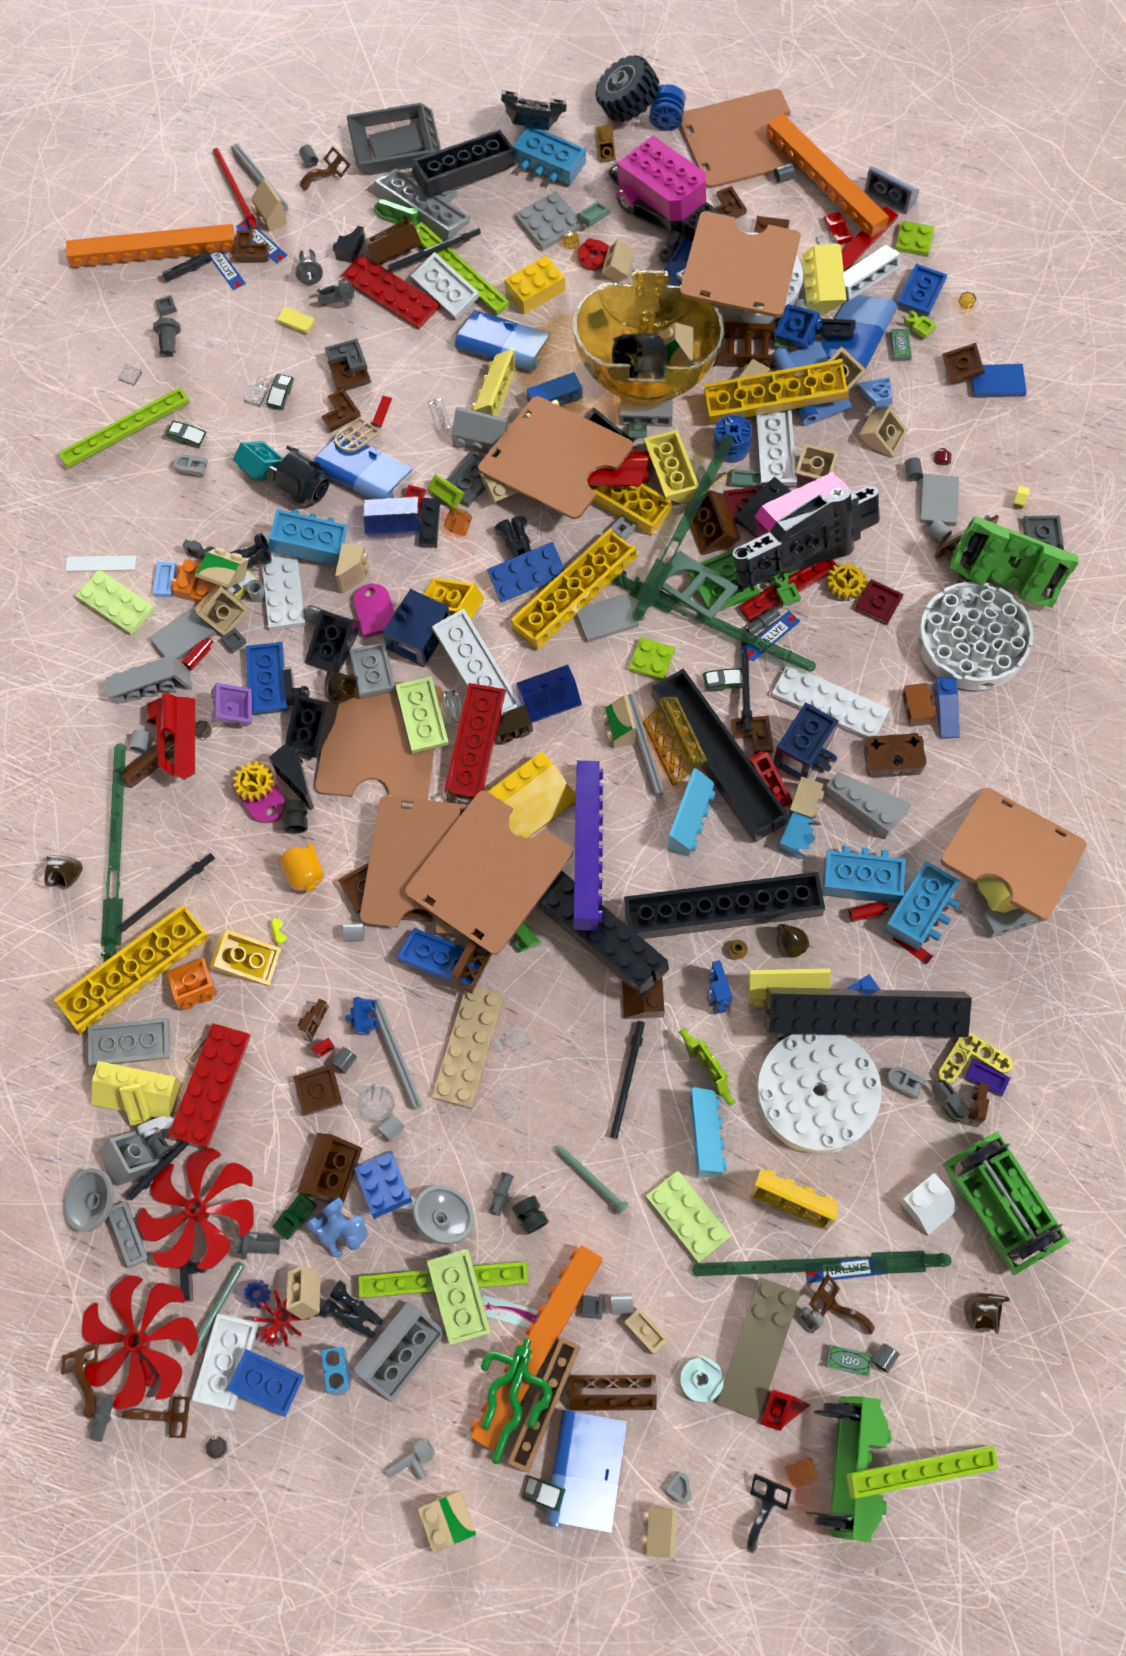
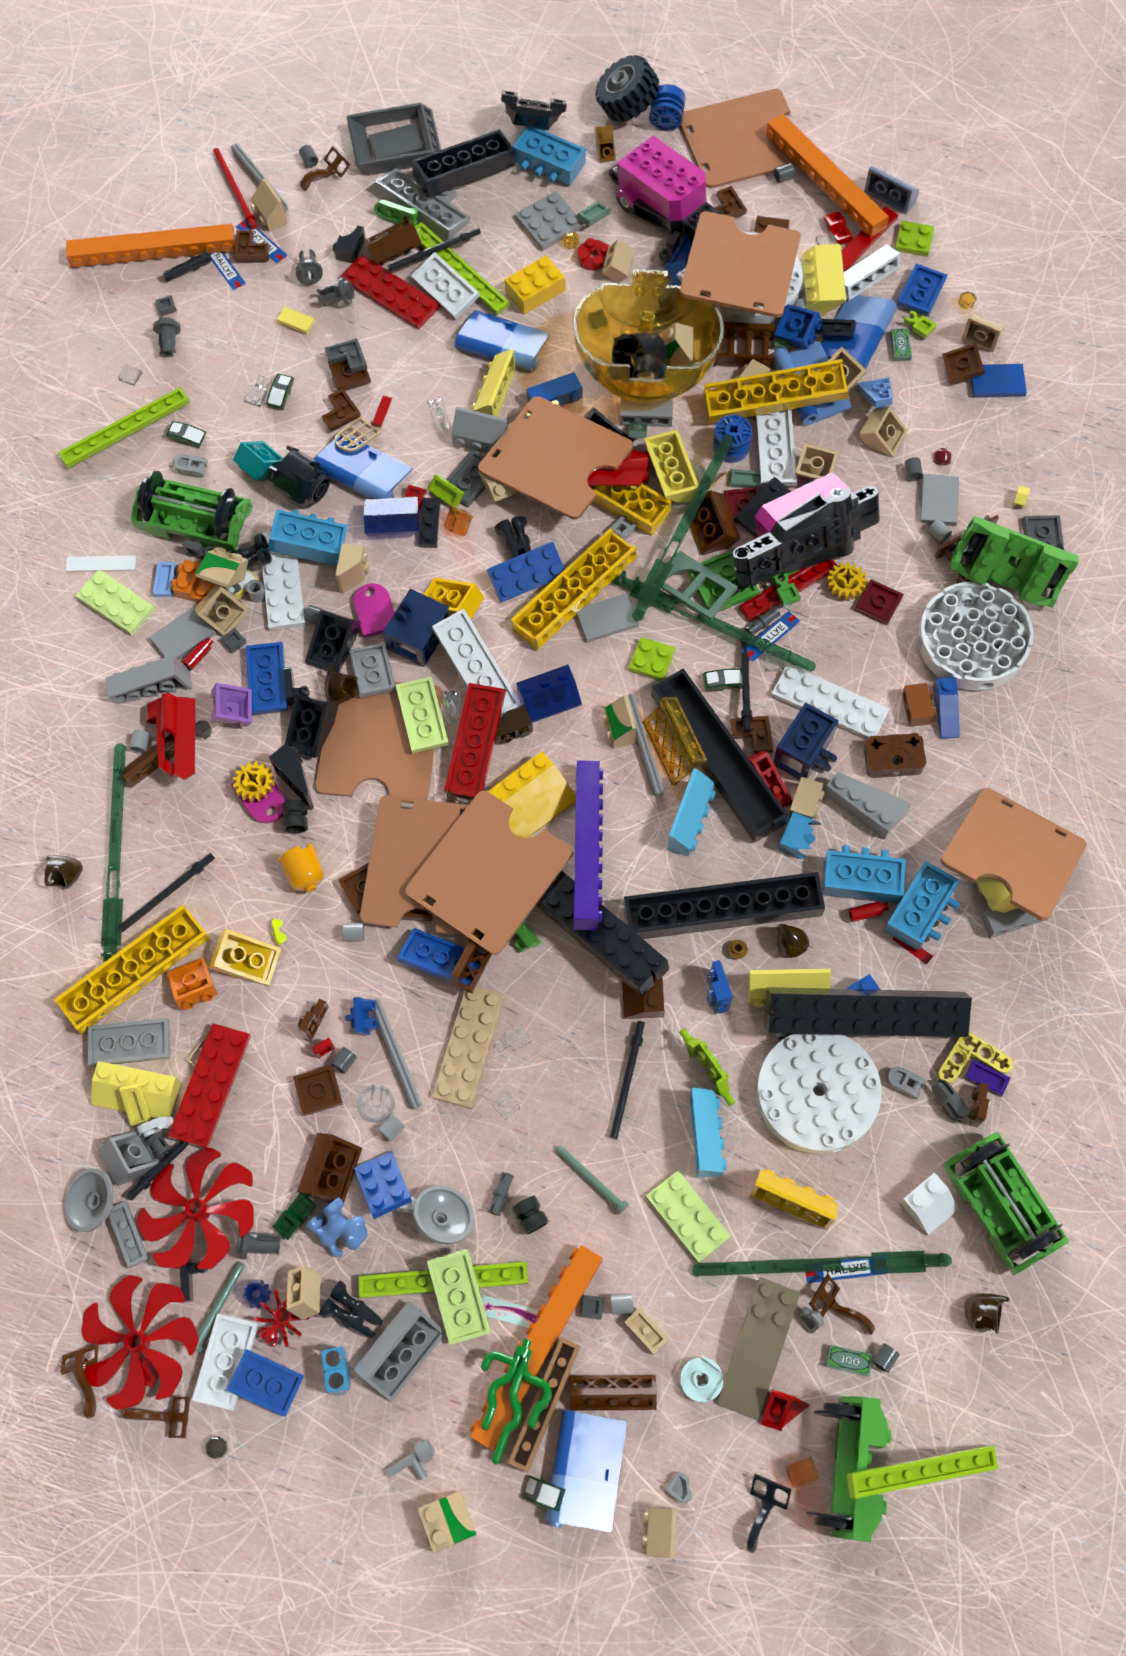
(102, 1417): dark grey pin -> none
(189, 512): none -> bright green piece
(982, 332): none -> tan slope

